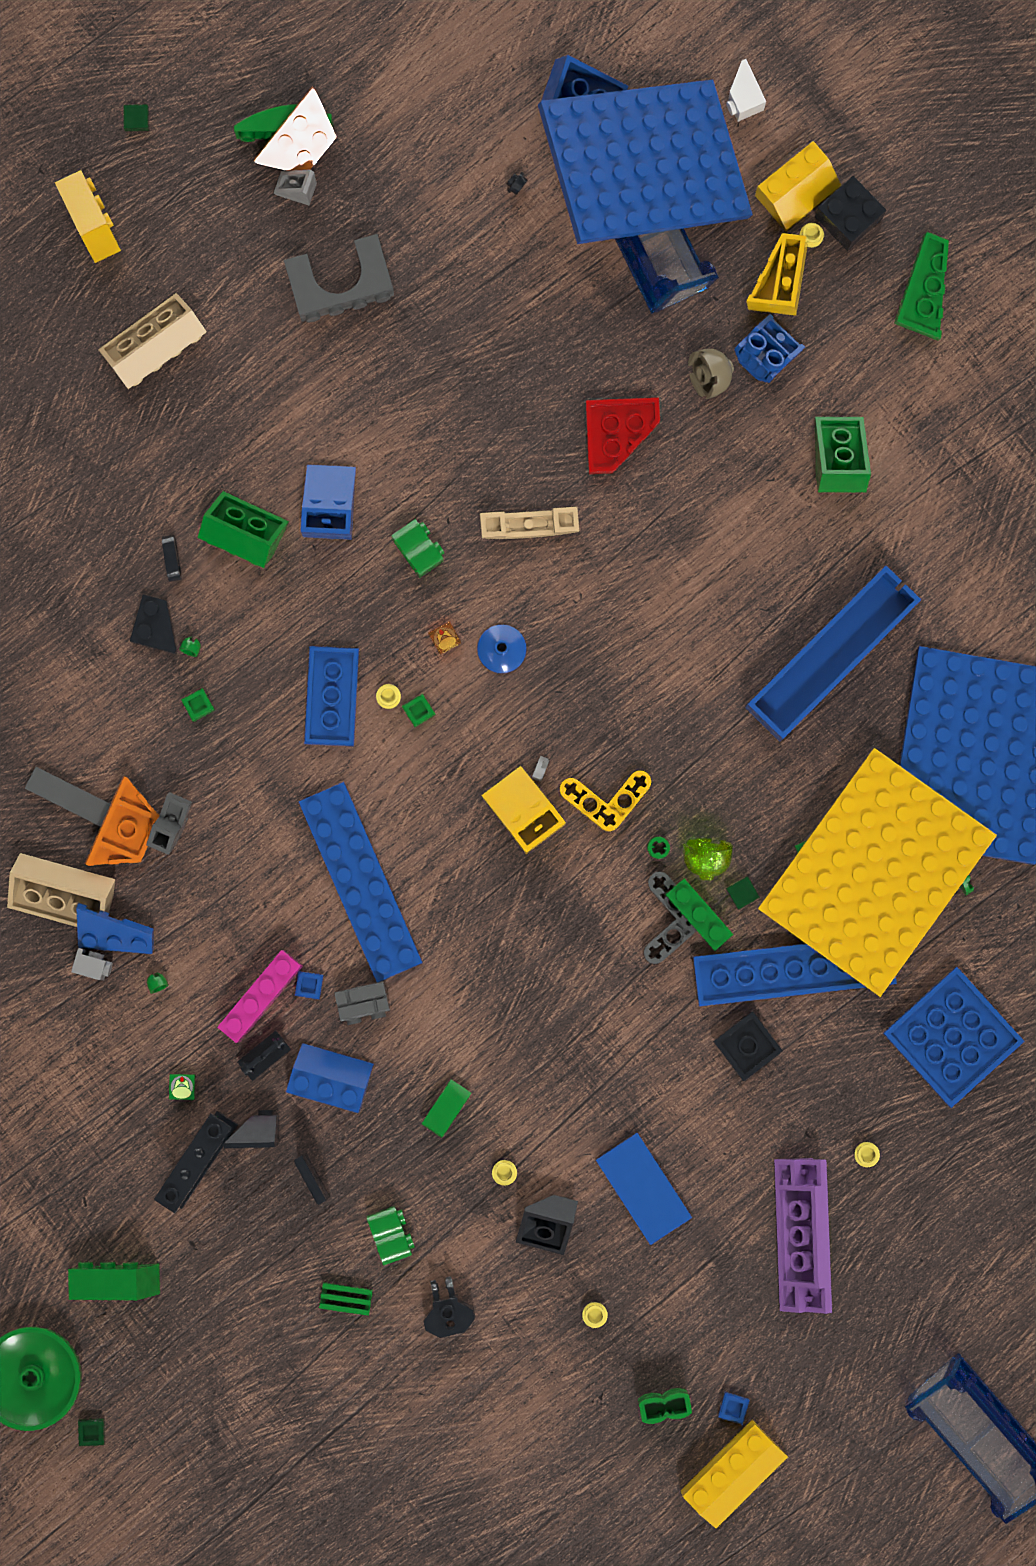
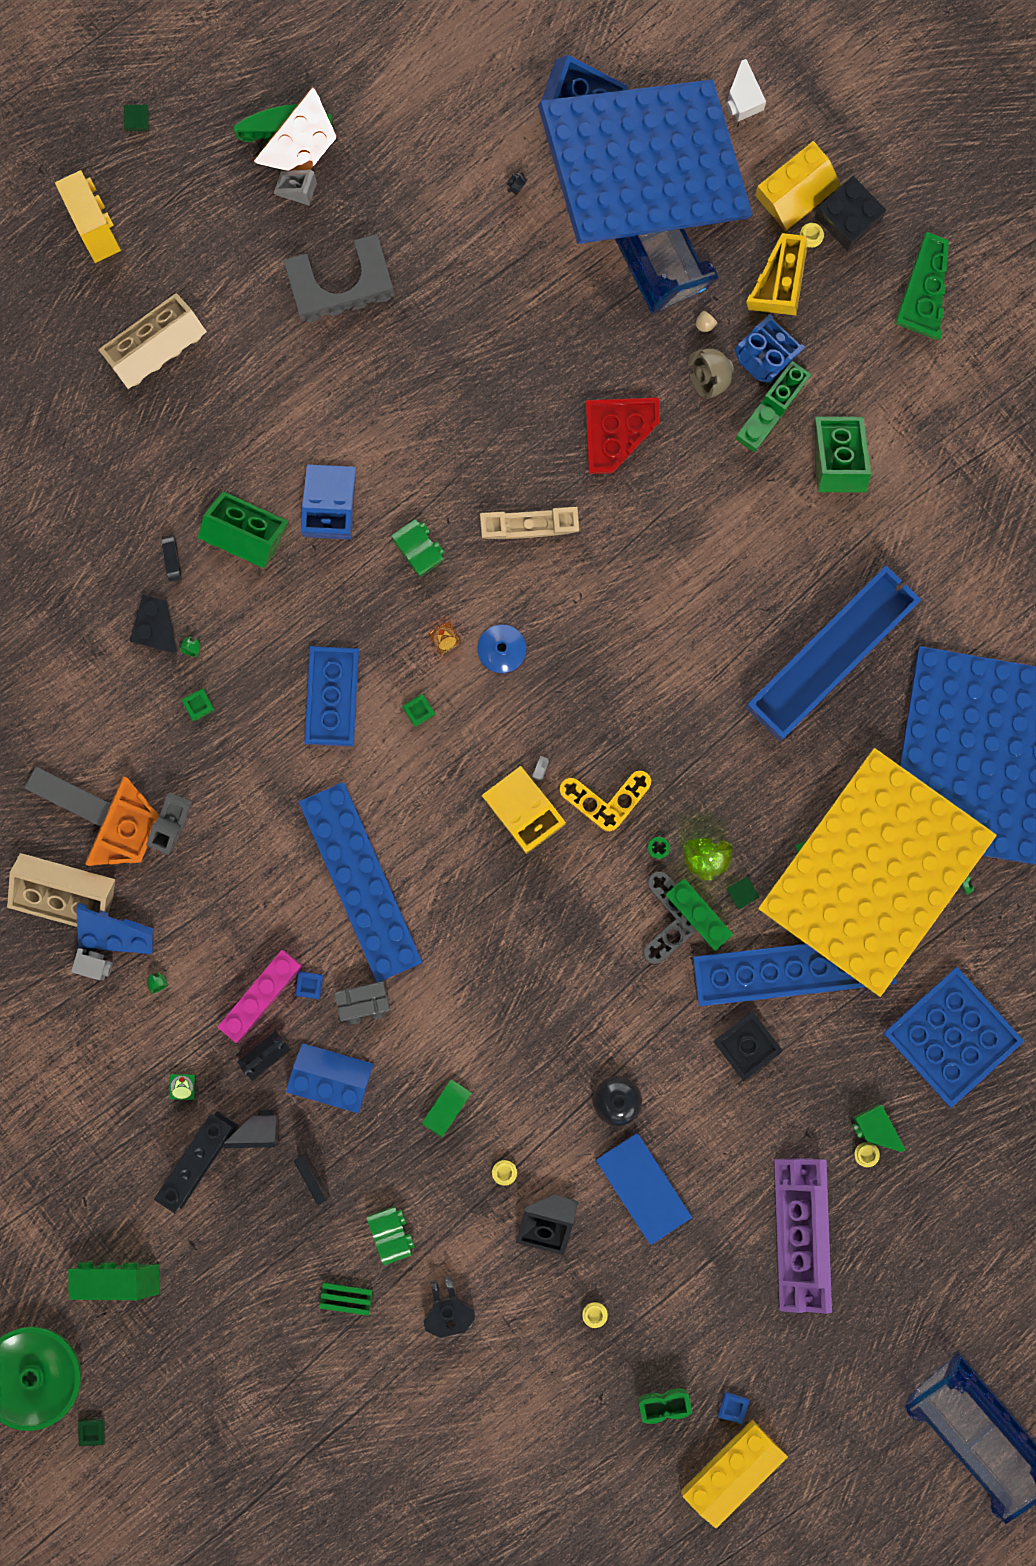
(388, 696): light yellow plate -> none
(617, 1101): none -> black cylinder
(705, 322): none -> tan hinge
(773, 406): none -> green slope
(877, 1128): none -> green slope

